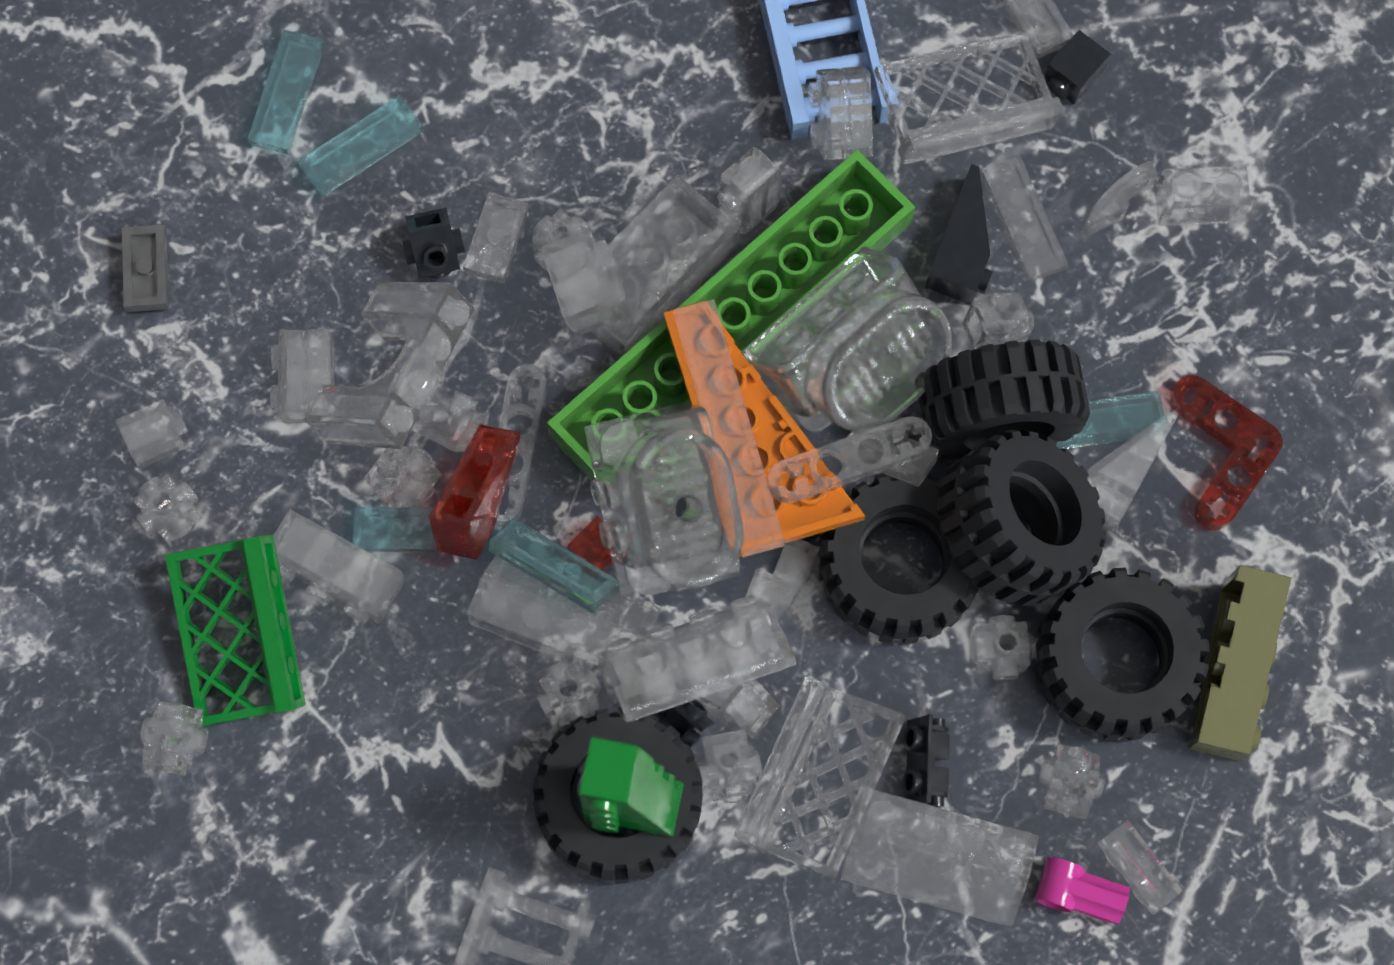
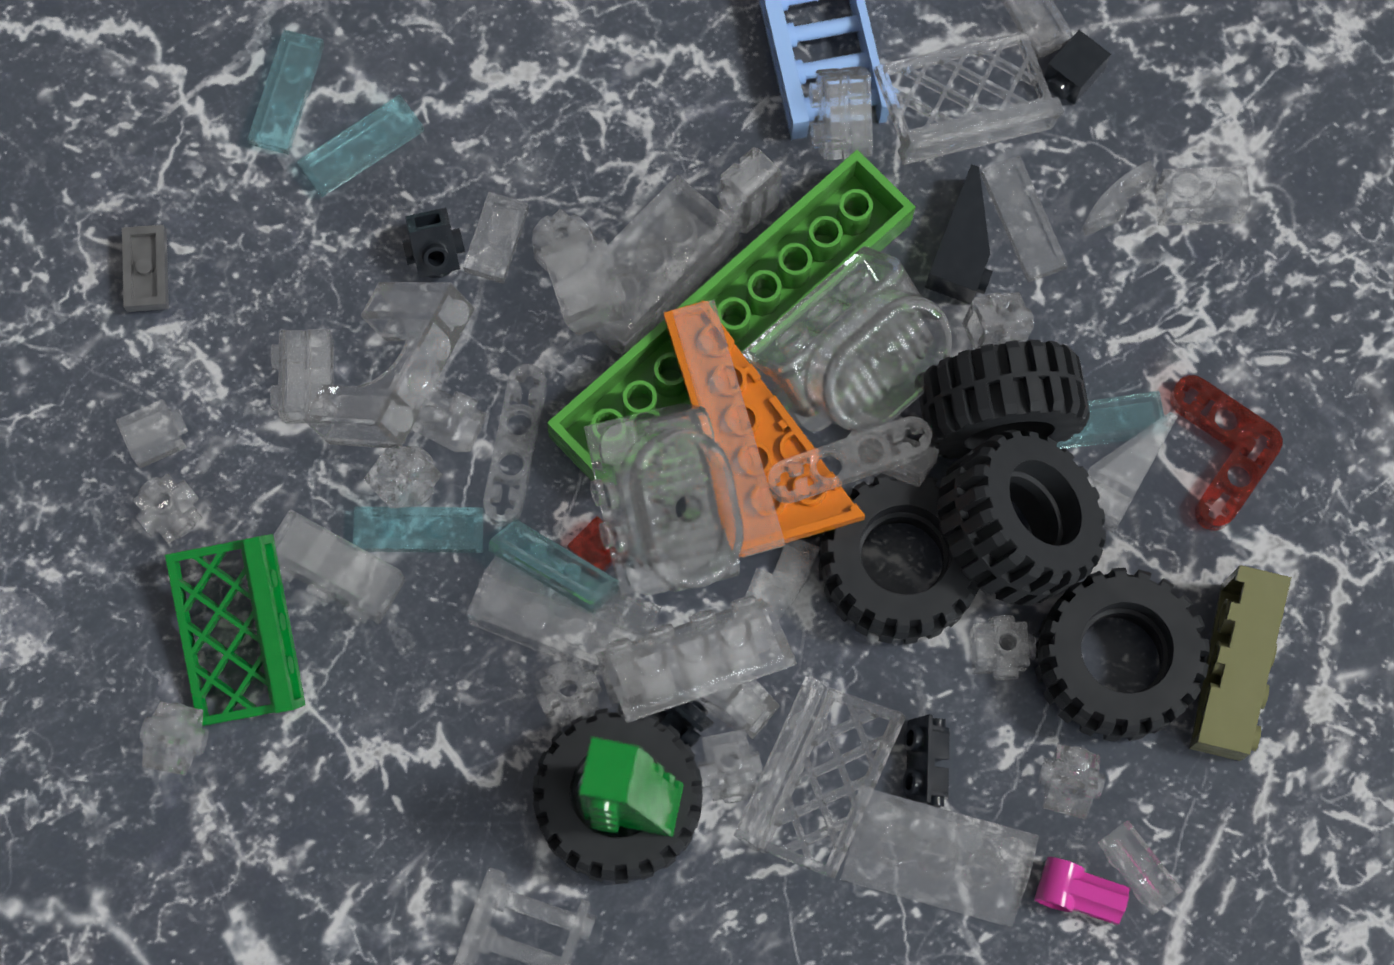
(474, 493): clear red slope -> none

